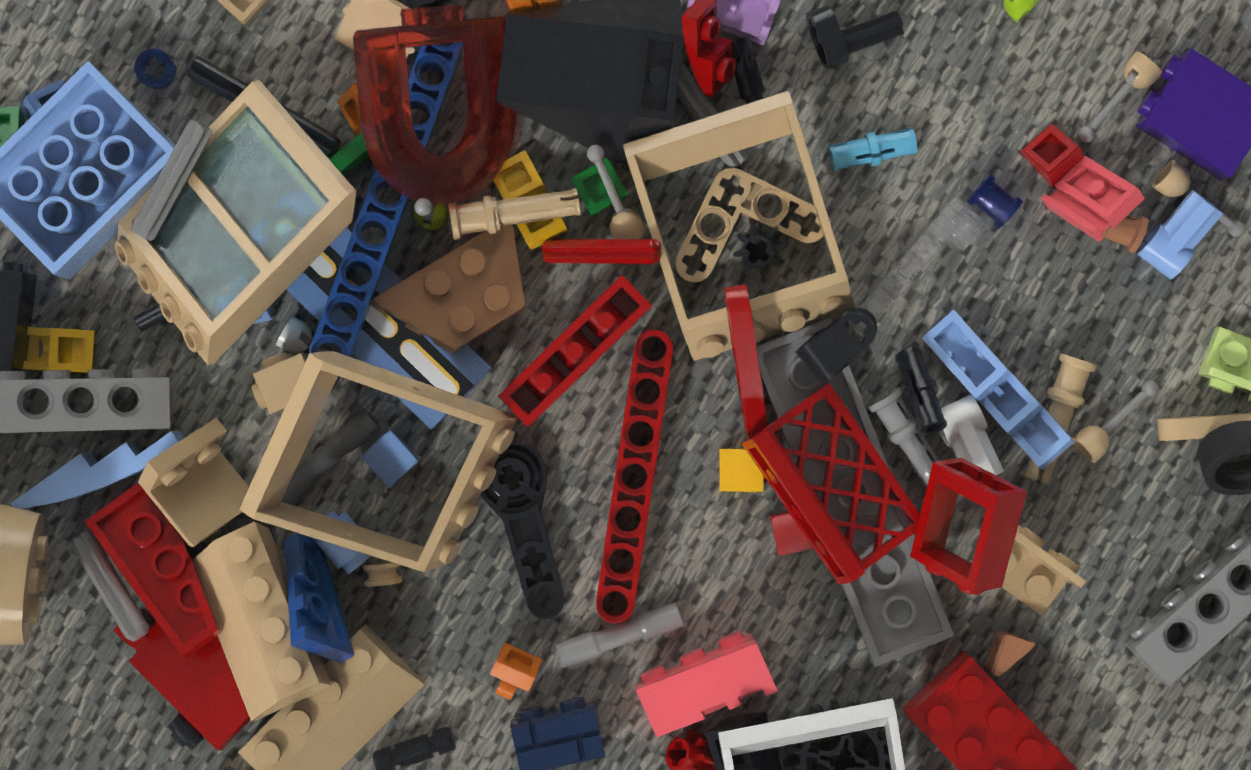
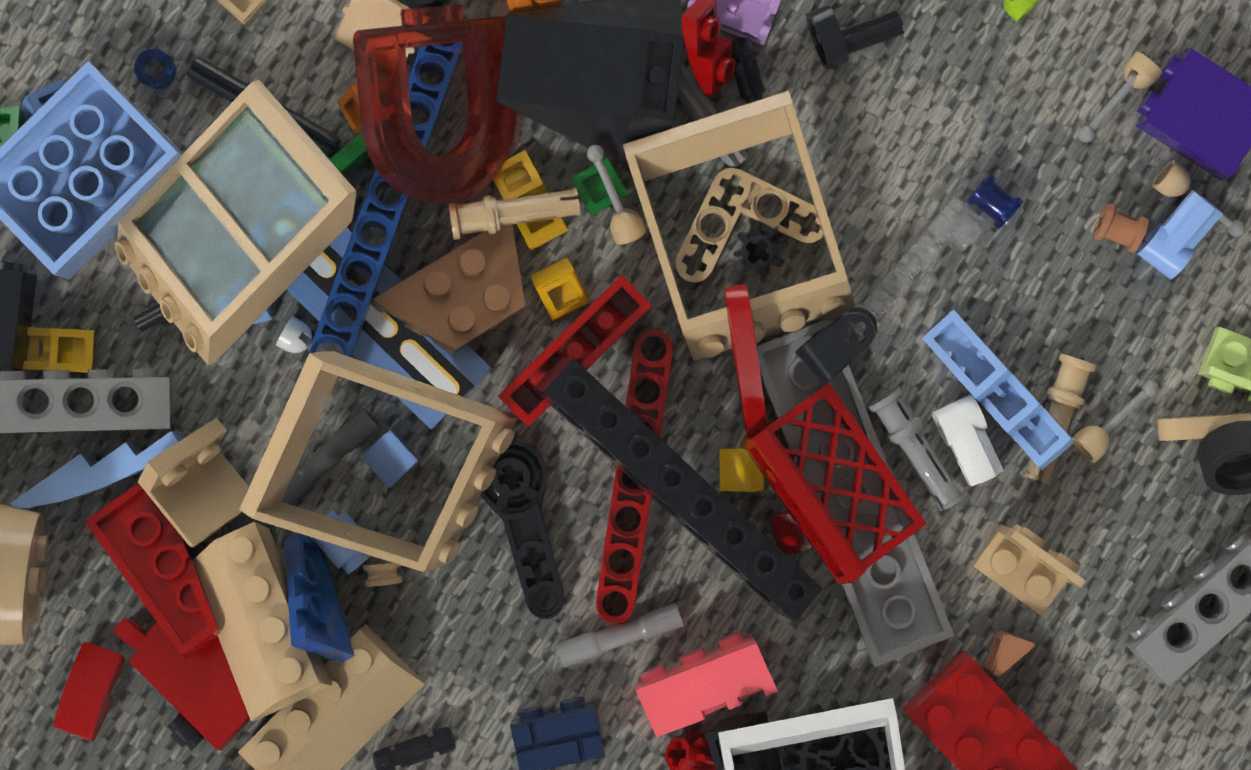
(87, 691): none -> red slope
(110, 586): light grey axle -> none
(171, 180): light grey axle -> none
(277, 380): tan brick -> none
(433, 213): lime hinge -> none
(515, 670): orange tile -> none
(560, 289): none -> yellow slope
(602, 251): red axle -> none
(677, 488): none -> black brick
(872, 149): medium azure pin -> none
(921, 391): black pin -> none
(998, 530): red window -> none
(1052, 154): red slope -> none
(1093, 198): coral plate -> none

